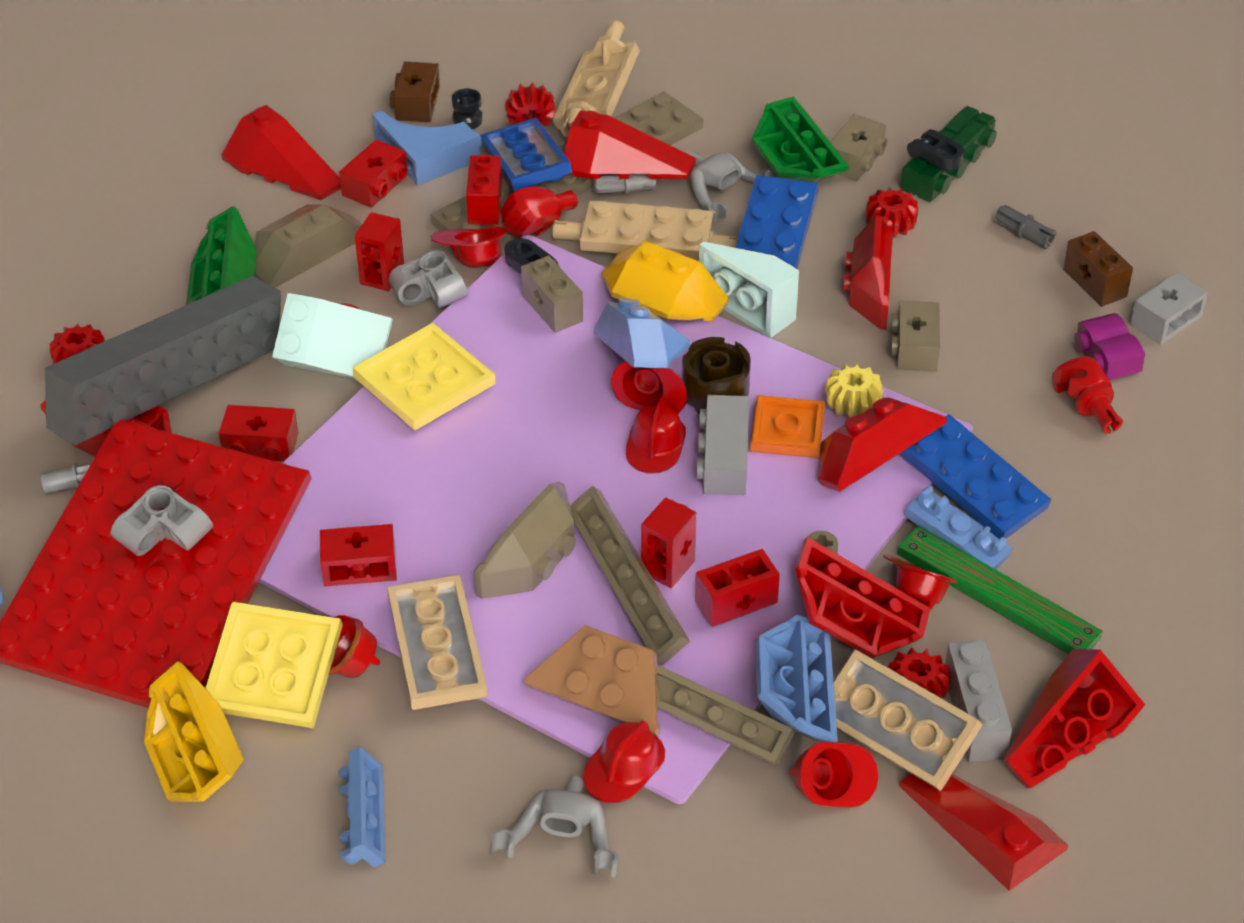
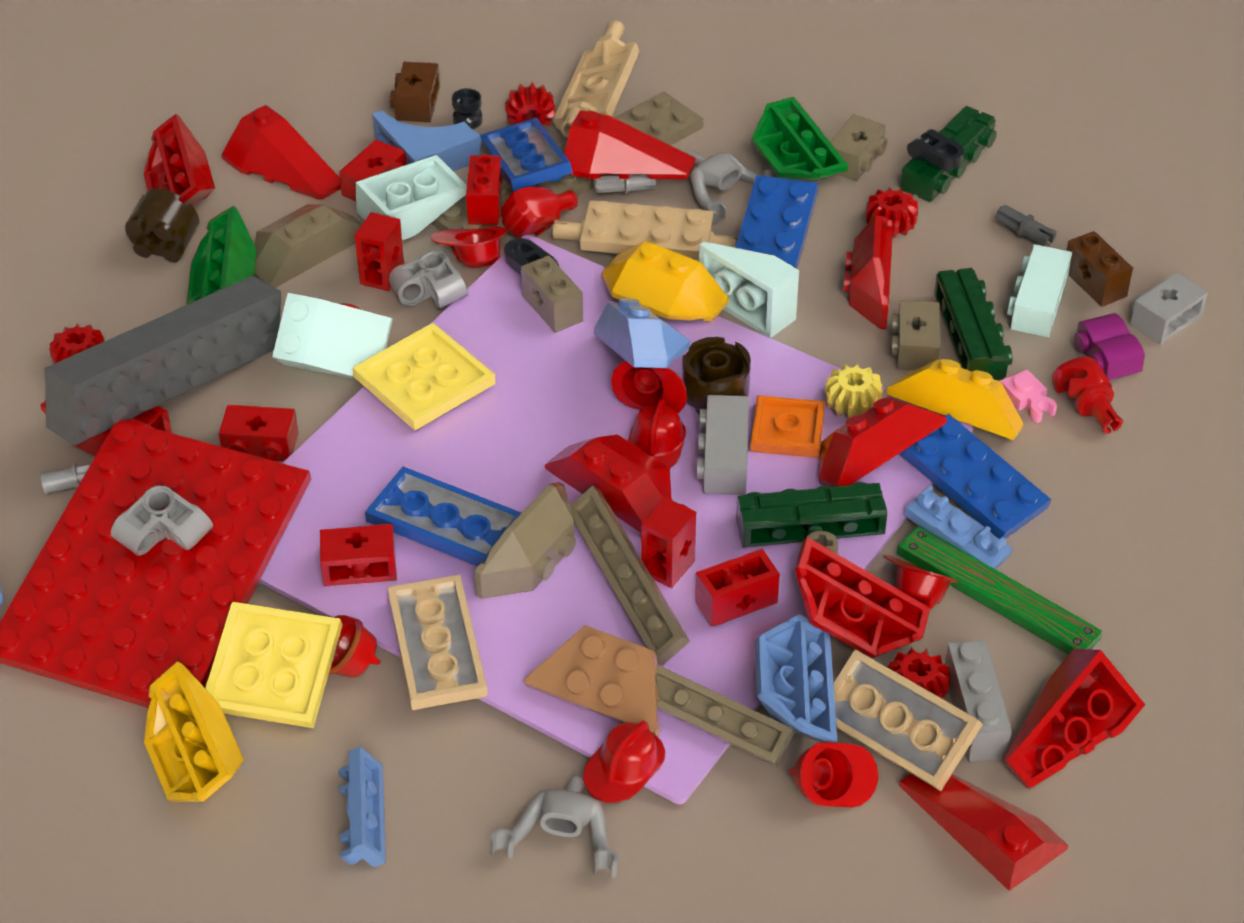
(161, 225): none -> dark brown brick
(178, 163): none -> red wedge
(411, 193): none -> light aqua slope
(441, 516): none -> blue piece
(620, 470): none -> red wedge
(795, 514): none -> dark green brick
(962, 394): none -> yellow wedge
(972, 322): none -> dark green brick
(1029, 392): none -> bright pink plate
(1039, 290): none -> light aqua brick

